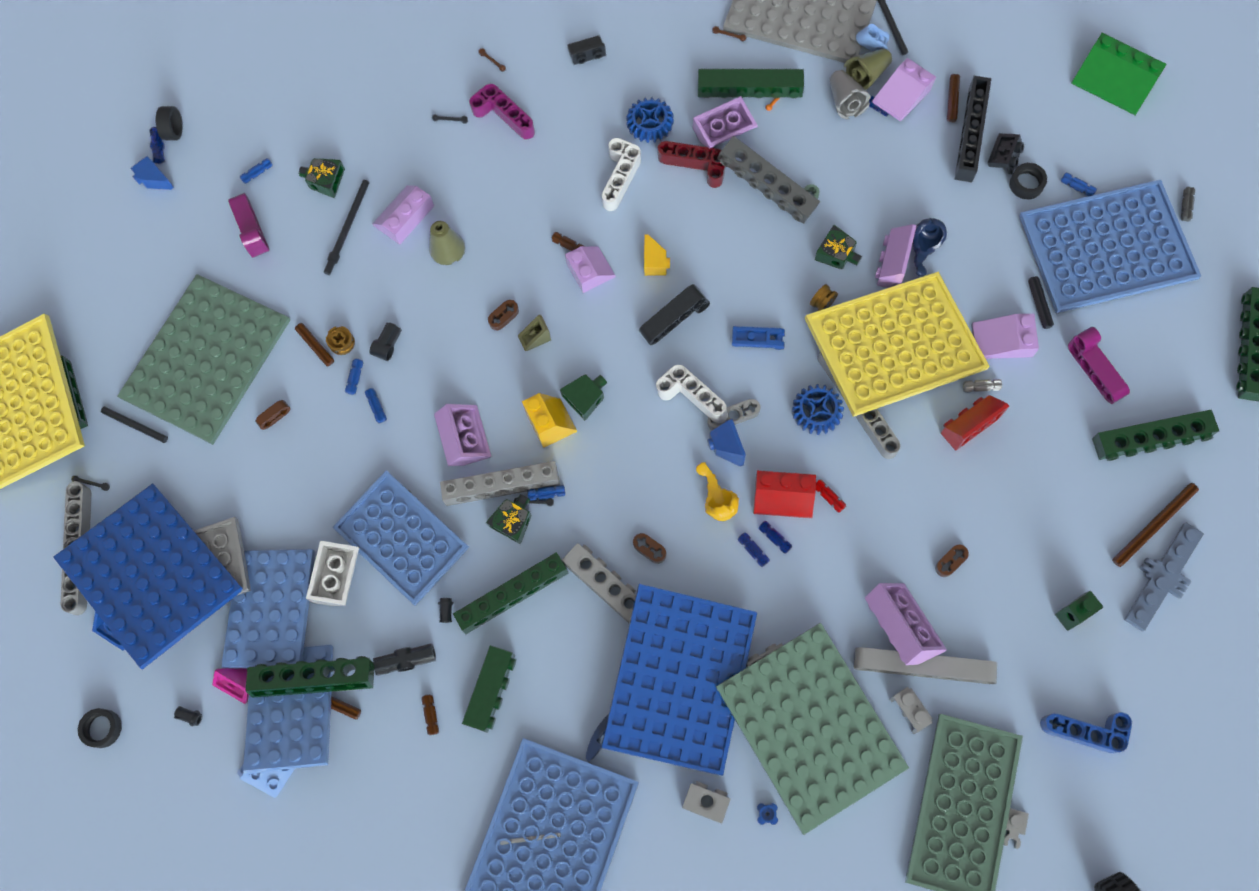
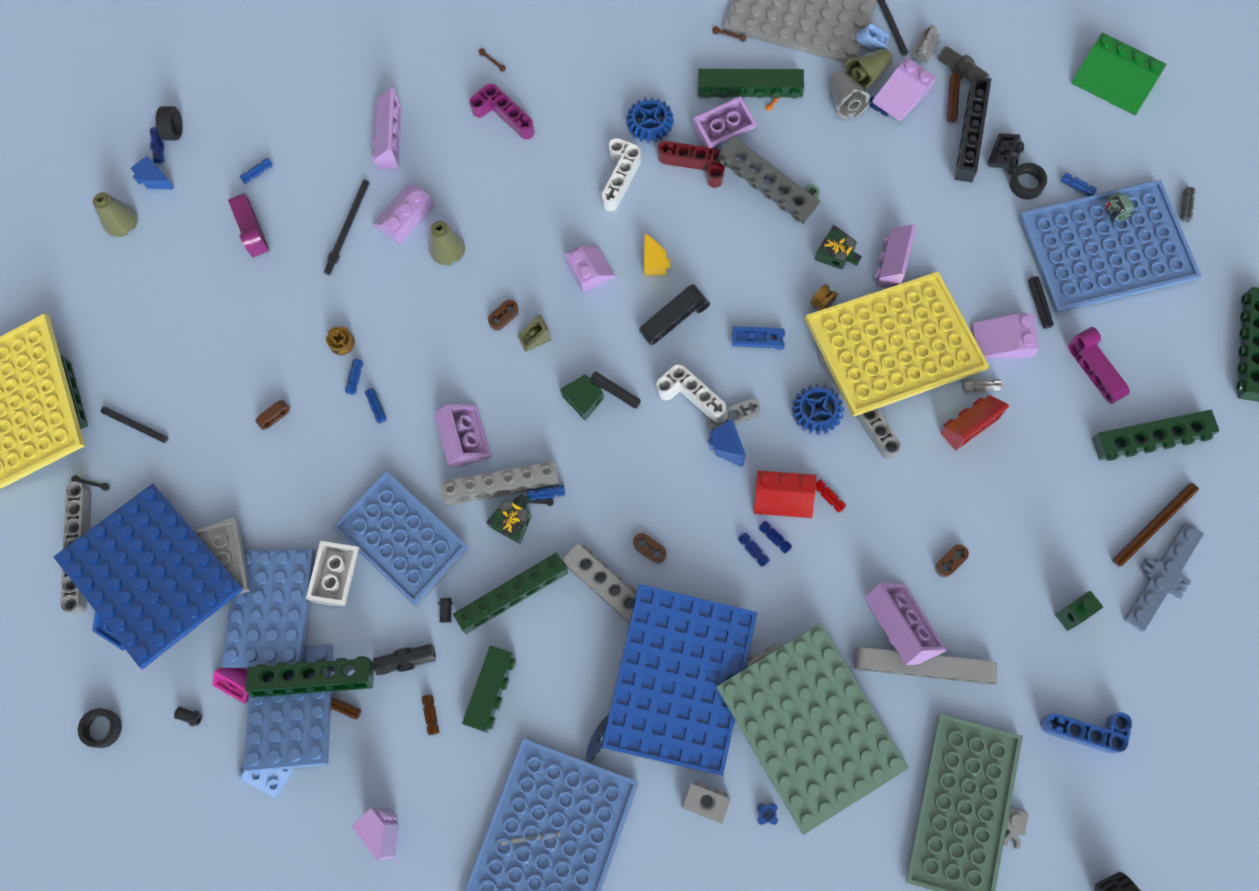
(114, 214): none -> olive cone
(204, 358): sand green plate -> none
(314, 344): reddish brown axle -> none
(323, 175): torso -> none
(378, 832): none -> lavender slope
(384, 346): black piece -> none
(387, 130): none -> lavender slope
(463, 119): black hinge -> none
(548, 418): yellow slope -> none
(565, 241): reddish brown axle -> none
(586, 50): black bracket -> none
(615, 390): none -> black axle
(720, 503): yellow hair -> none
(912, 709): light grey window -> none
(926, 44): none -> light grey hinge
(927, 238): dark blue hair -> none
(960, 65): none -> clear smoke piece
(1119, 206): none -> sand green head

